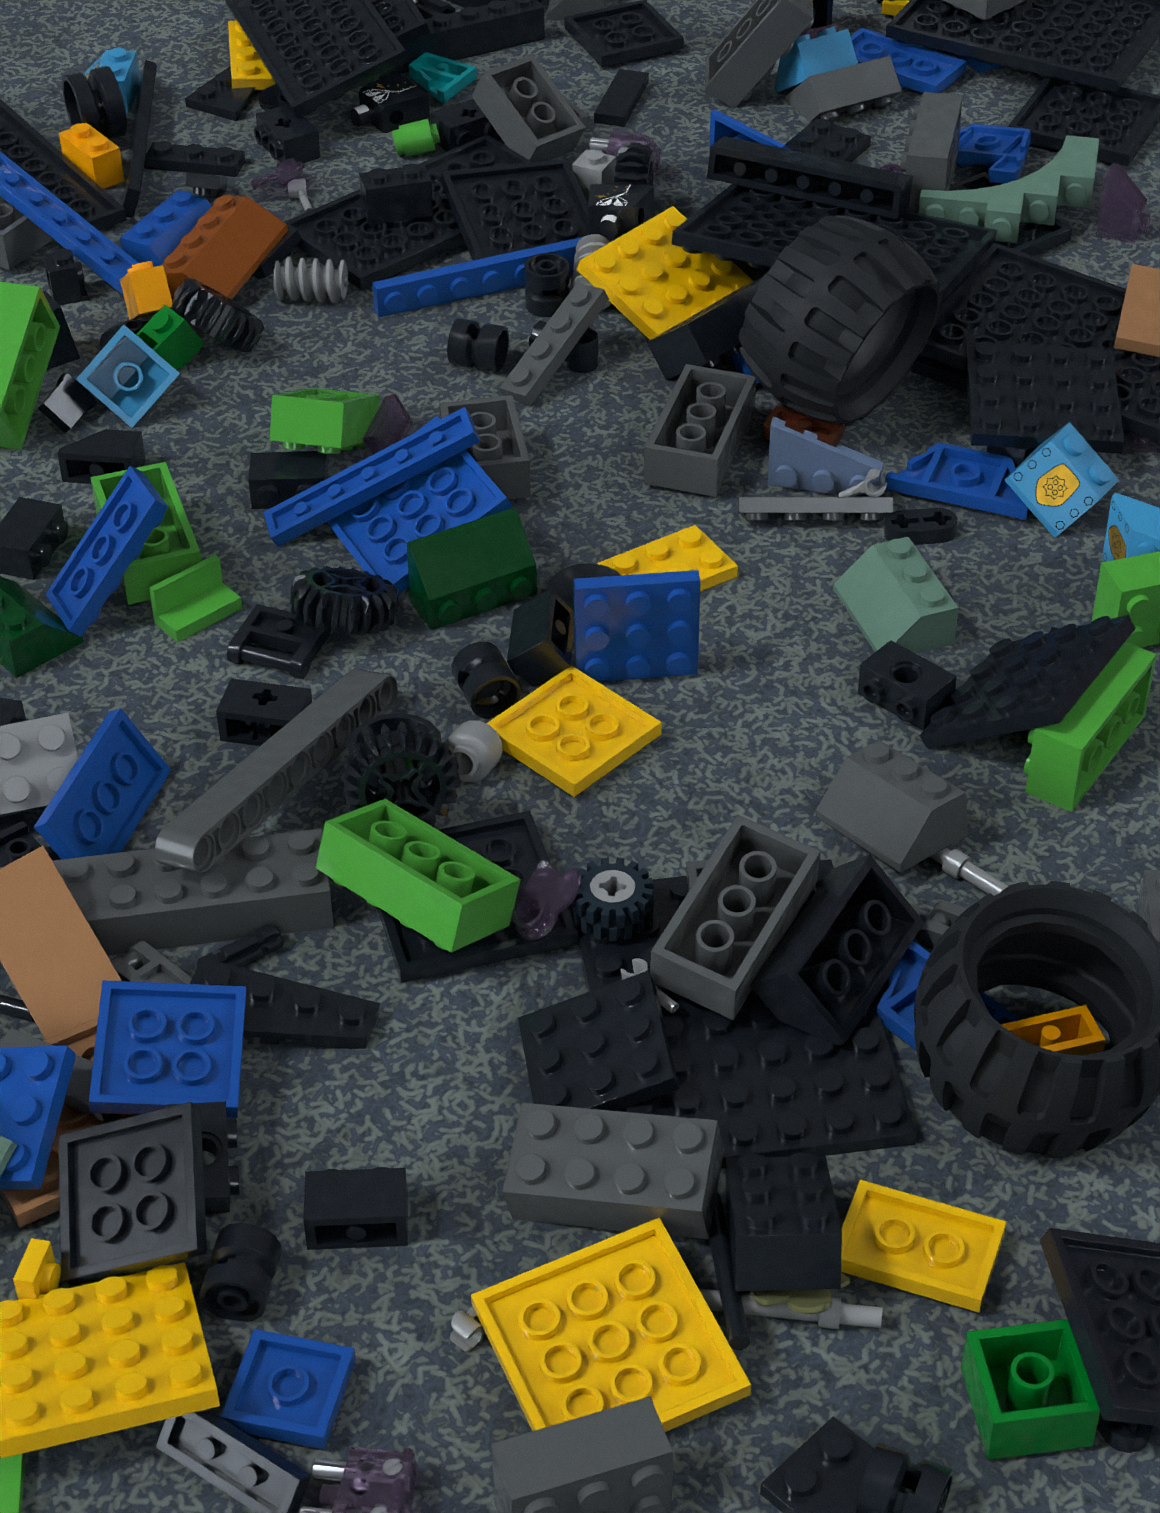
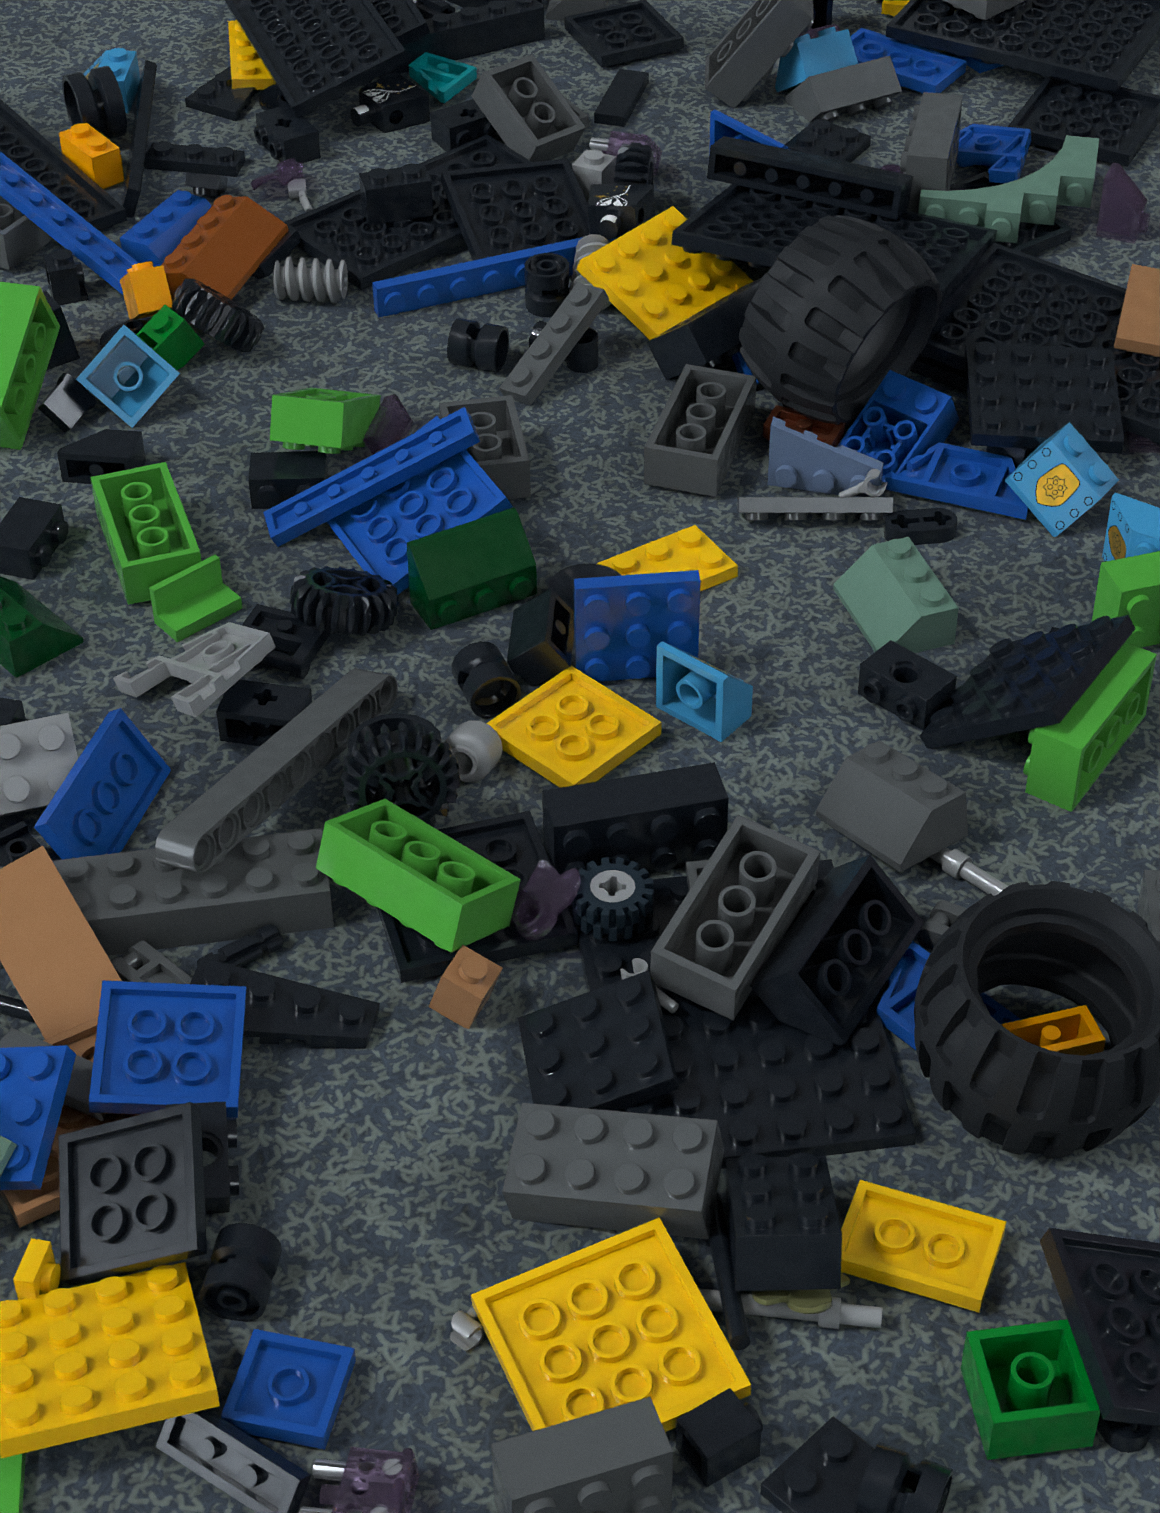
(106, 551): blue plate -> none
(209, 663): none -> light grey wing
(356, 1208): black brick -> none
(416, 138): bright green brick -> none
(465, 987): none -> medium nougat brick
(643, 818): none -> black brick
(700, 693): none -> dark azure slope
(719, 1436): none -> black brick
(901, 422): none -> blue slope

